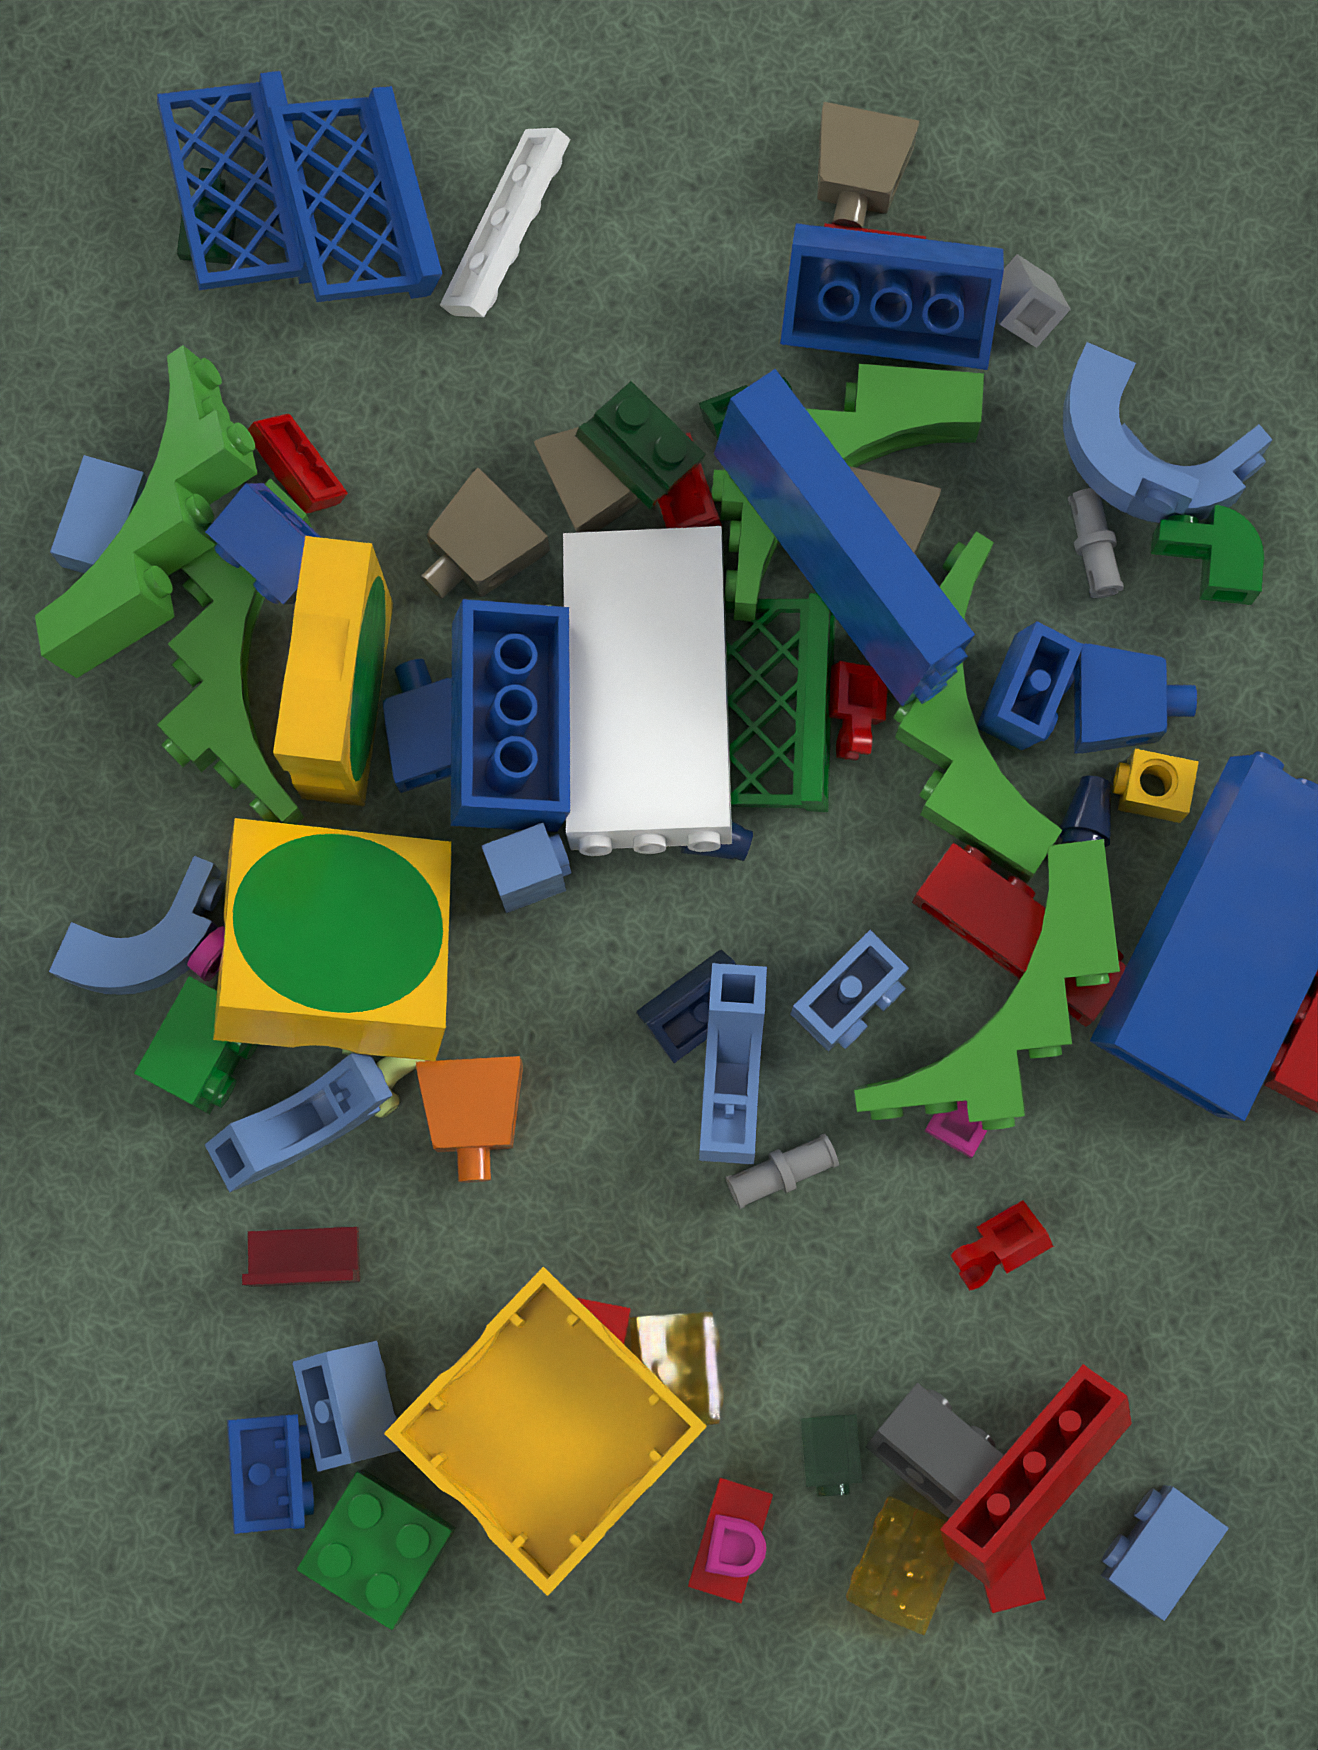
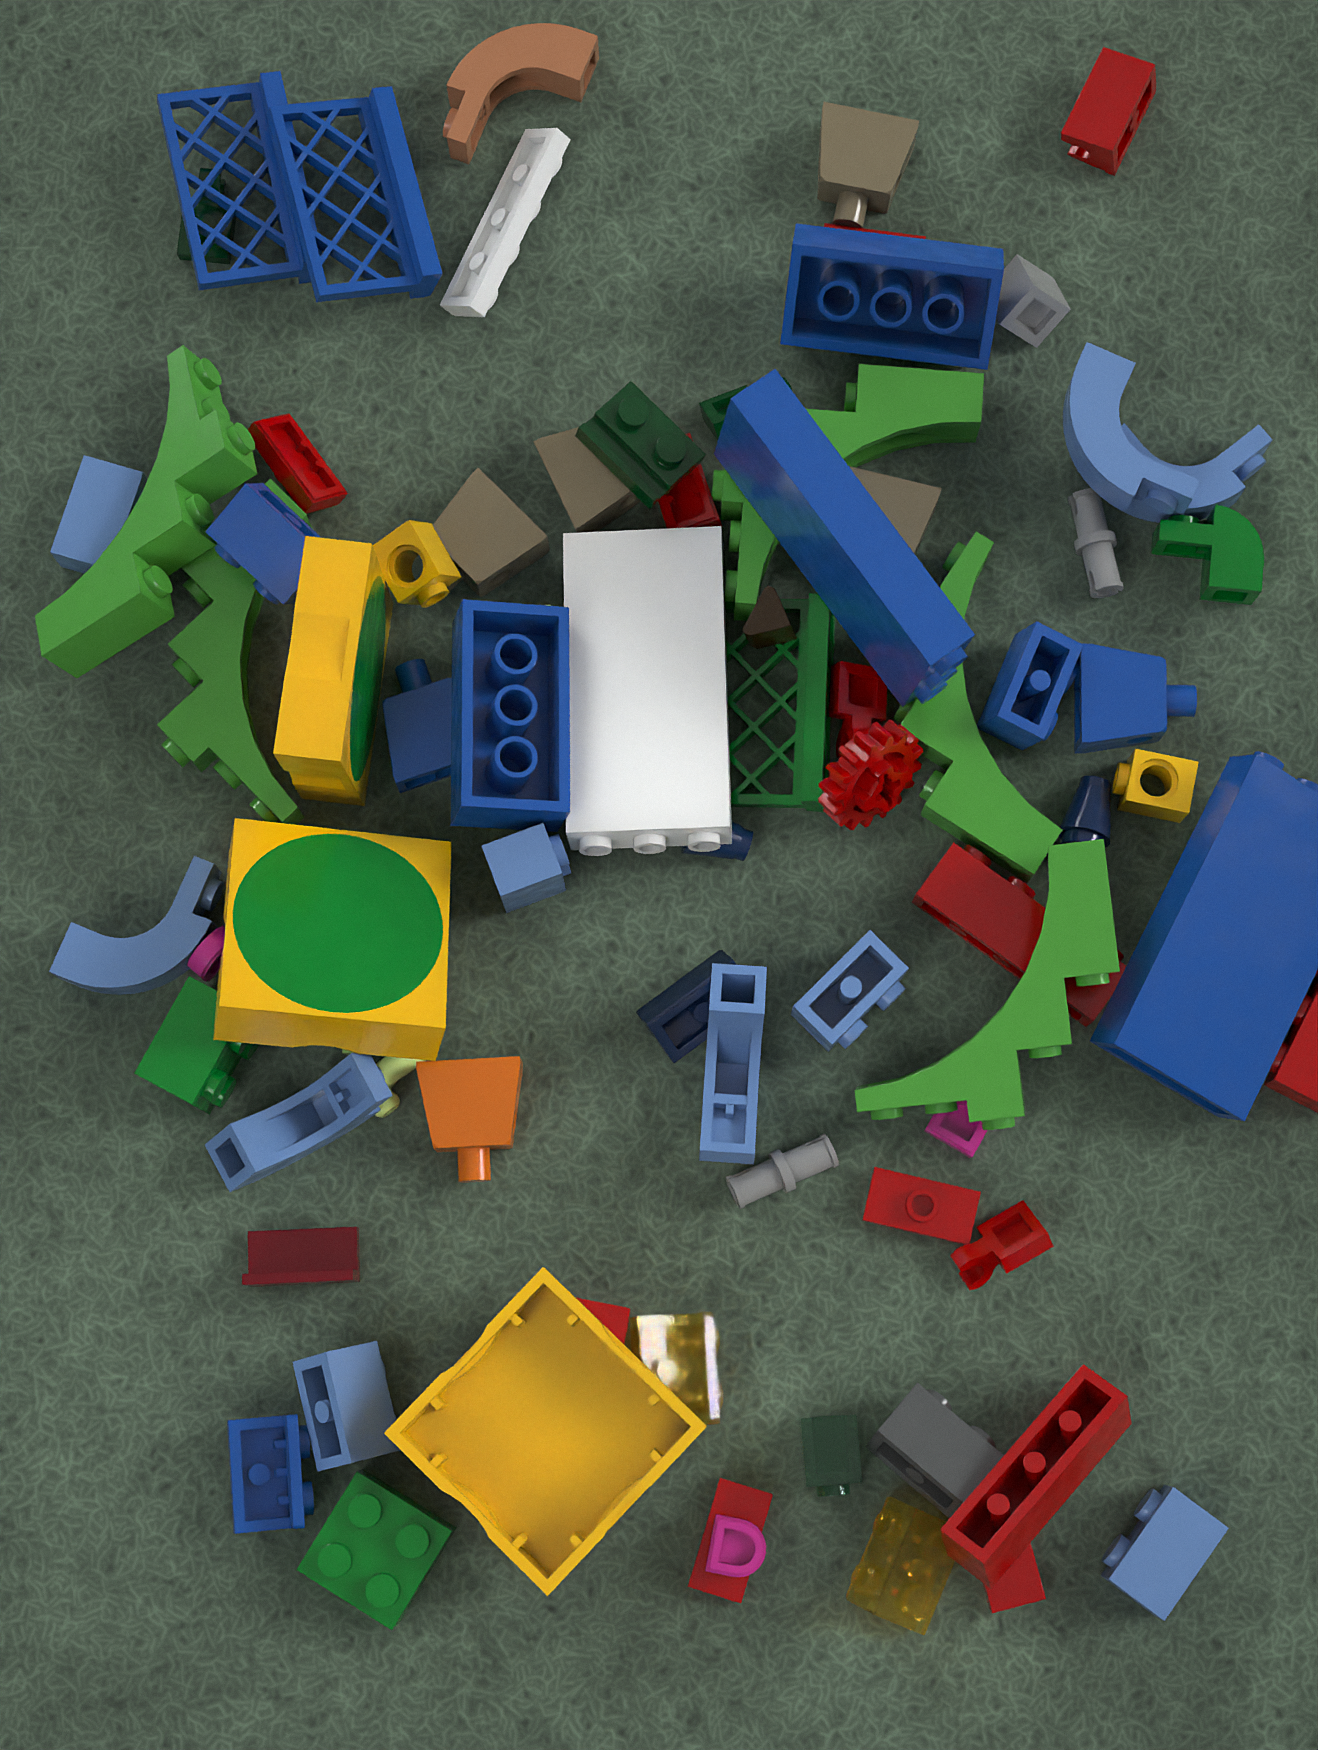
(396, 556): none -> yellow brick
(511, 62): none -> nougat arch
(768, 622): none -> dark brown slope
(870, 775): none -> red gear
(921, 1206): none -> red plate
(1109, 110): none -> red hinge

